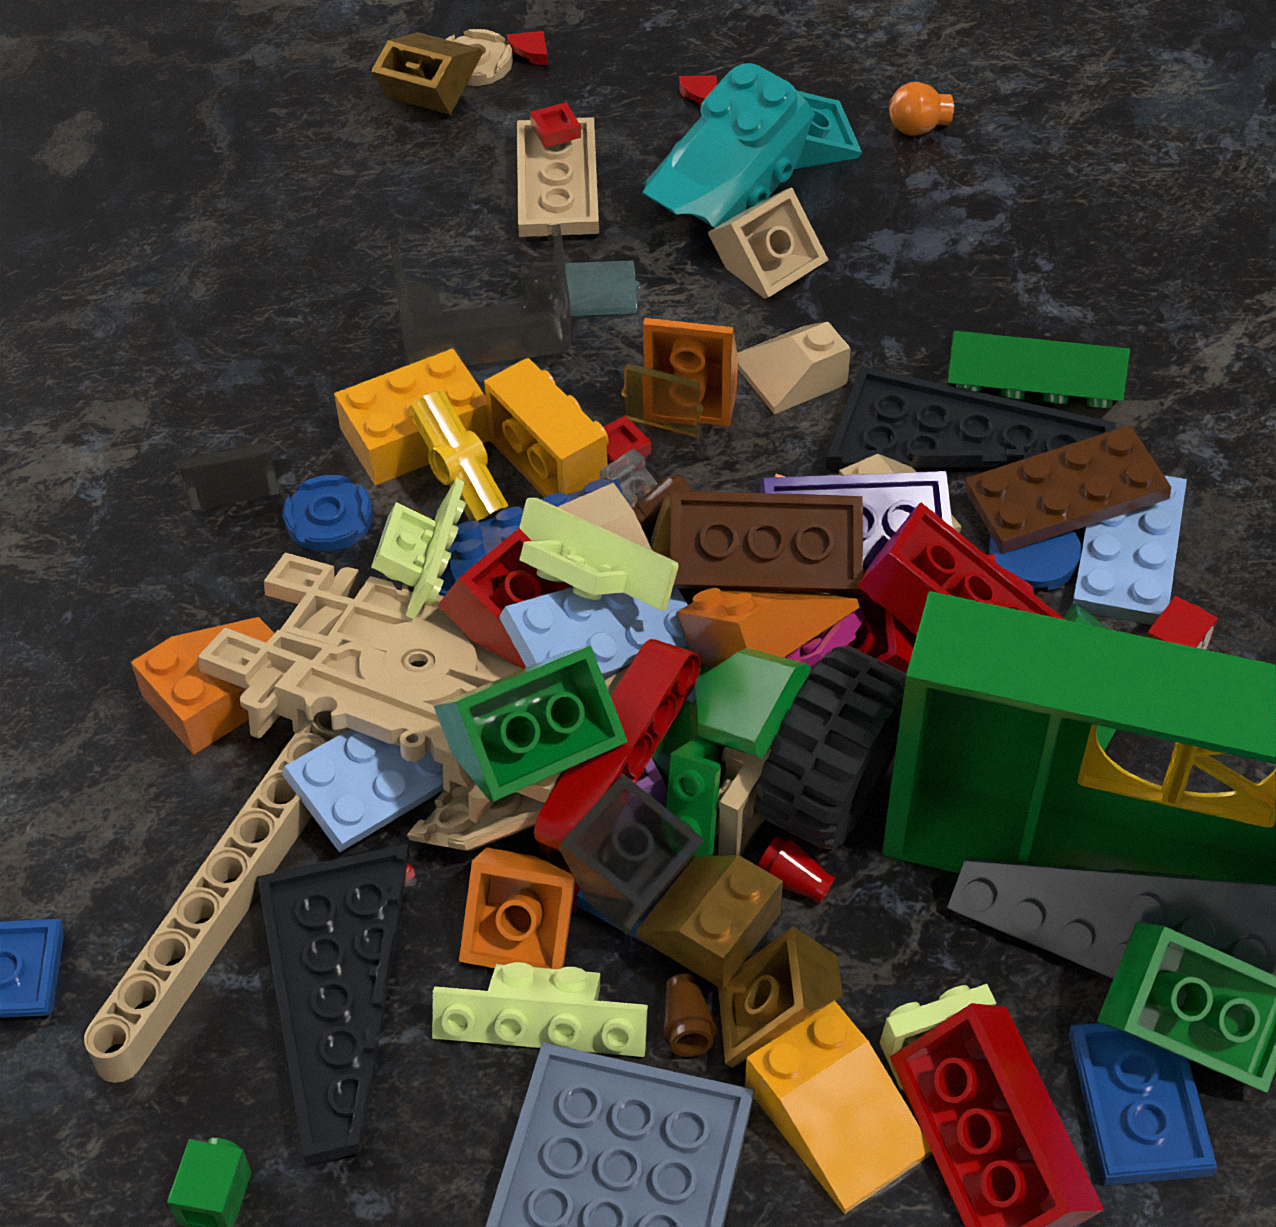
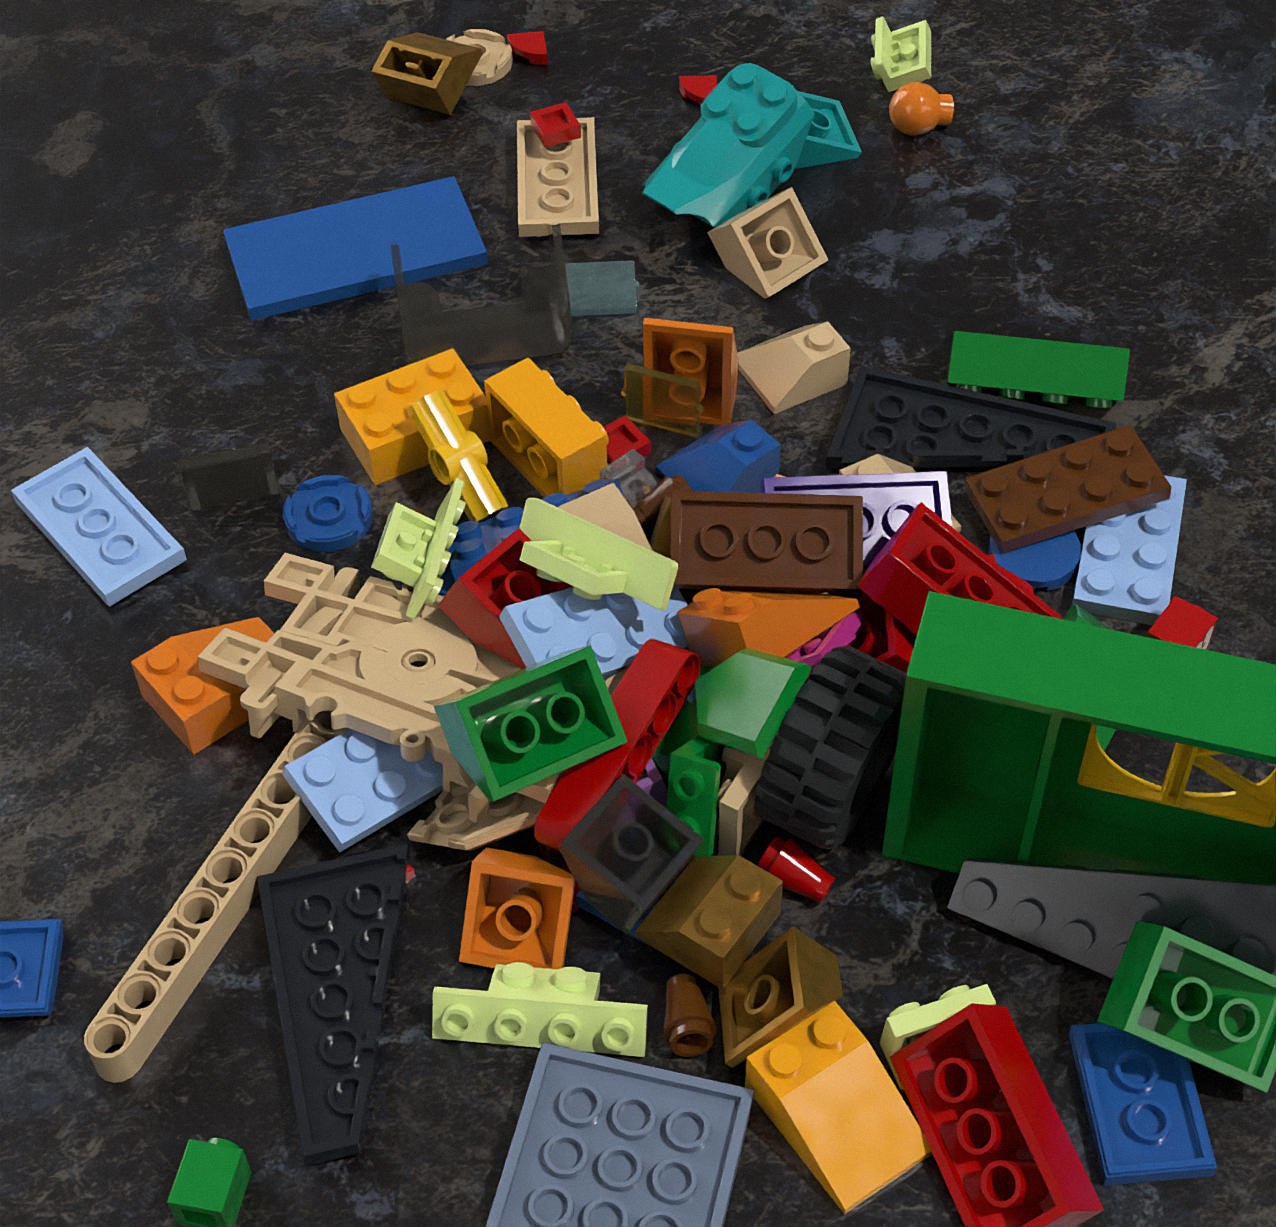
(98, 526): none -> light blue plate
(347, 248): none -> blue tile
(726, 459): none -> blue slope
(901, 54): none -> yellowish green bracket

